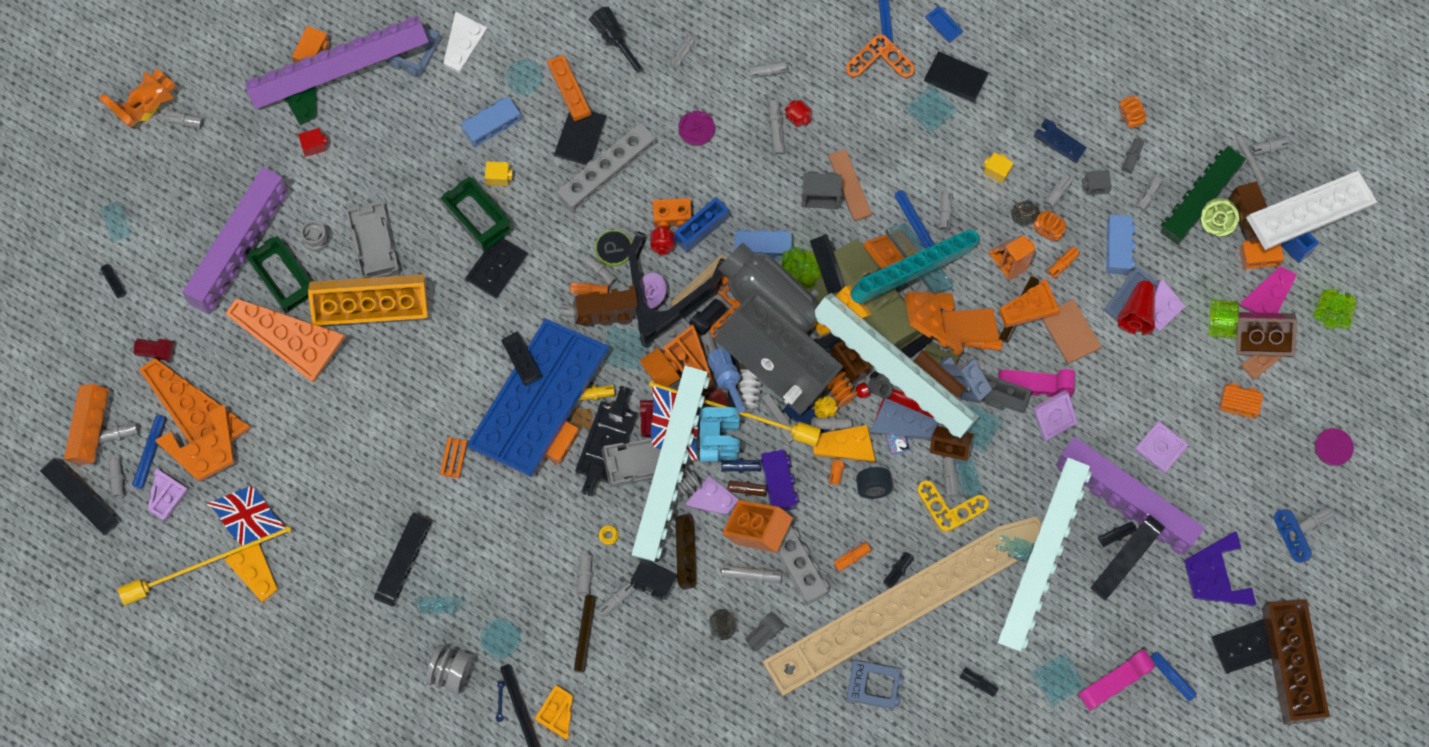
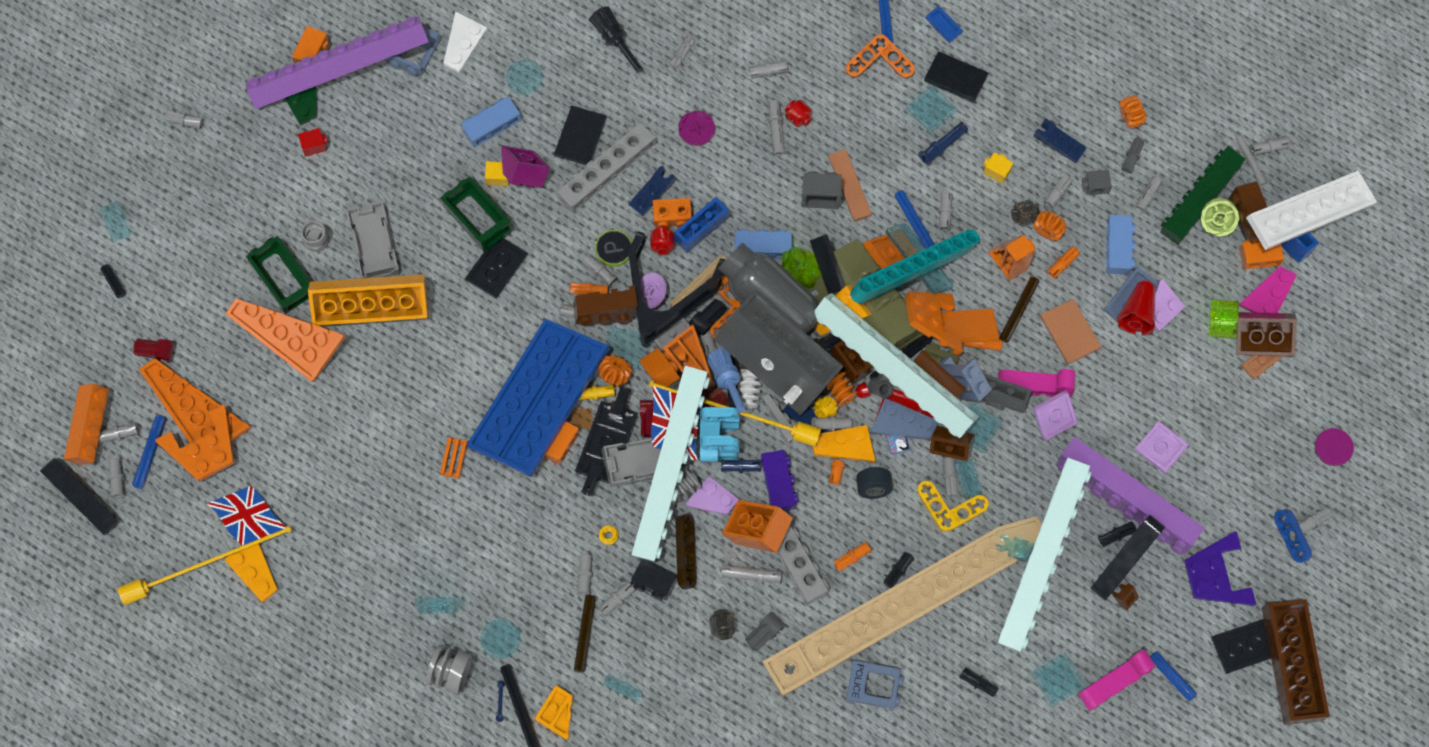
(149, 93): orange hips -> none
(165, 495): lavender wing -> none
(235, 241): medium lavender brick -> none
(400, 562): black beam -> none
(521, 358): black tile -> none
(523, 167): none -> magenta slope
(568, 88): orange tile -> none
(614, 370): none -> orange gear
(622, 688): none -> clear light blue axle
(651, 191): none -> dark blue plate
(747, 488): reddish brown axle -> none
(937, 148): none -> dark blue pin
(1031, 306): orange wing -> none
(1126, 596): none -> reddish brown tile
(1240, 401): orange brick -> none
(1335, 309): clear neon green brick -> none

